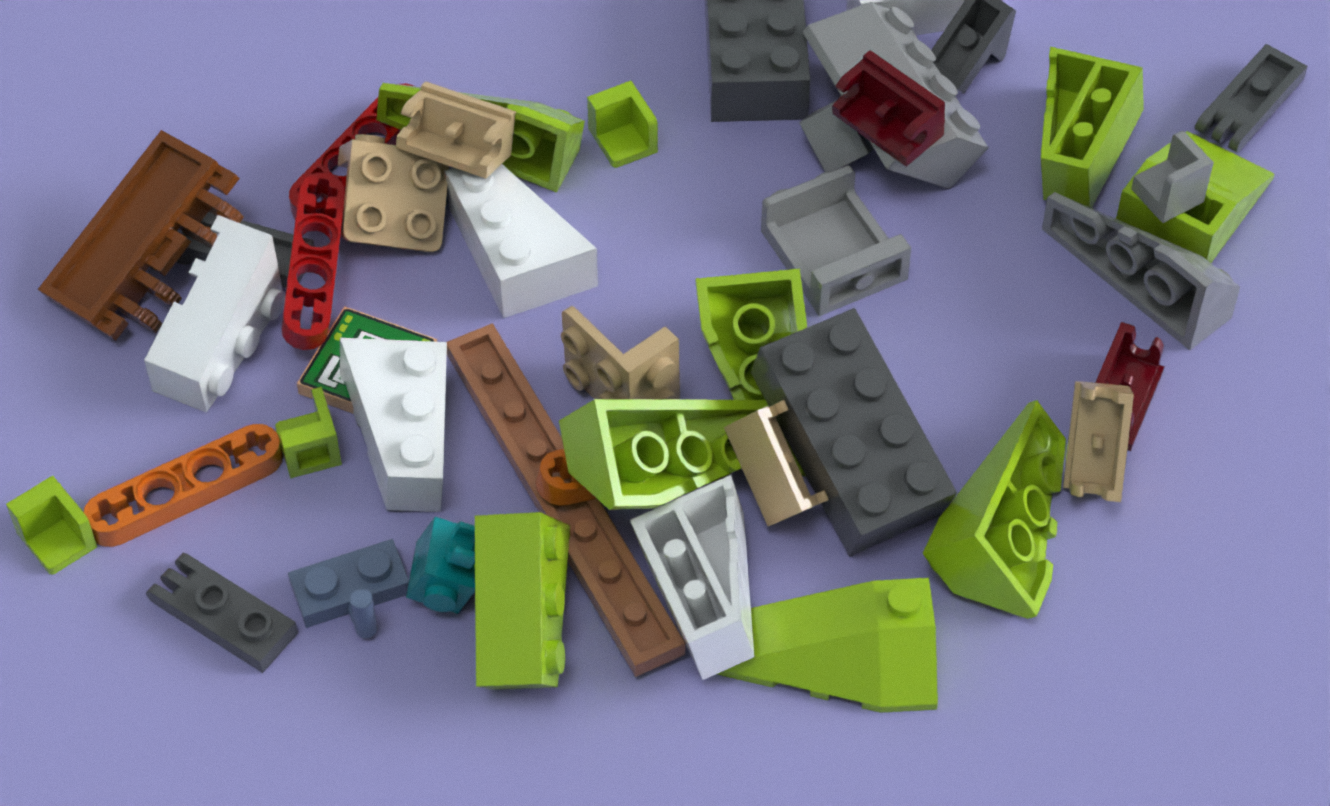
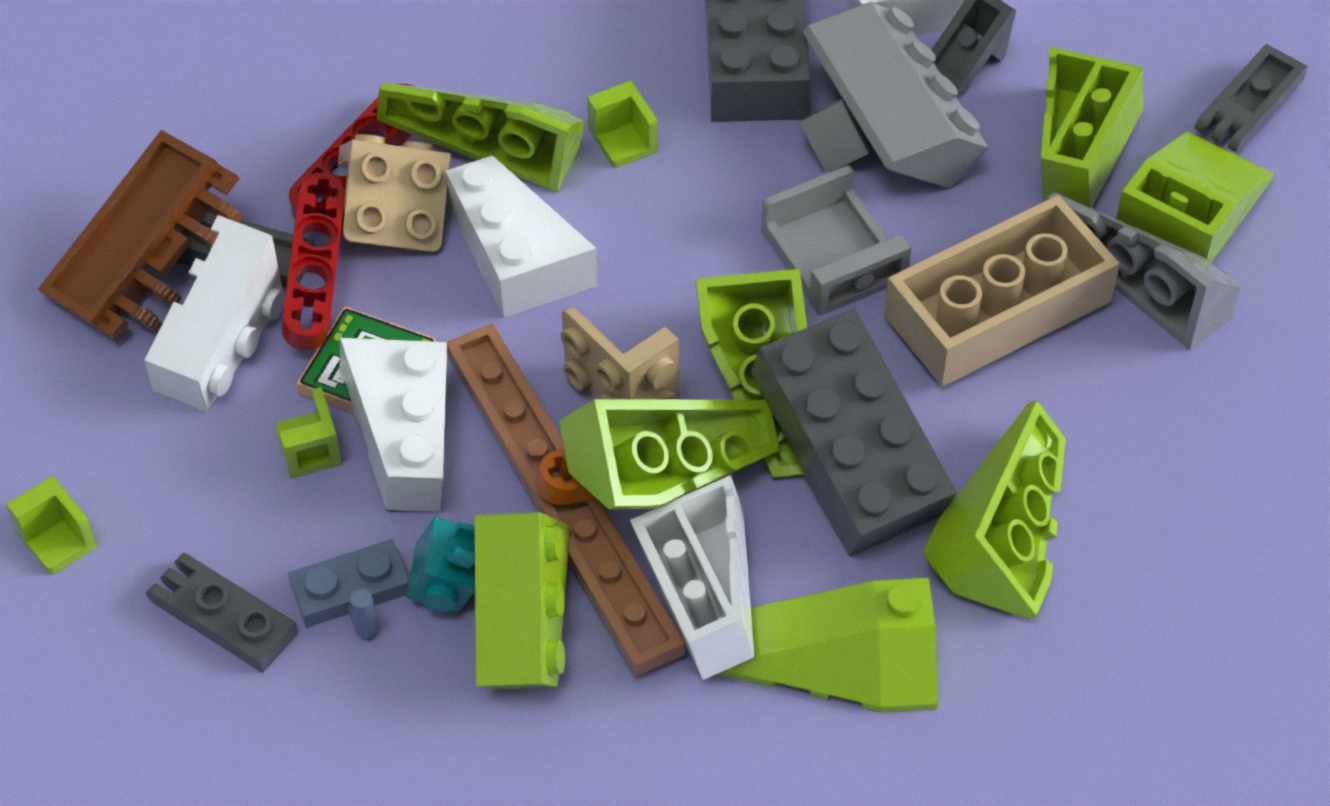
(188, 491): orange beam -> none
(457, 130): tan hinge -> none
(770, 465): tan hinge -> none
(889, 108): dark red hinge -> none
(1000, 290): none -> tan brick
(1098, 440): tan hinge -> none
(1133, 368): dark red hinge -> none
(1176, 182): light grey panel -> none

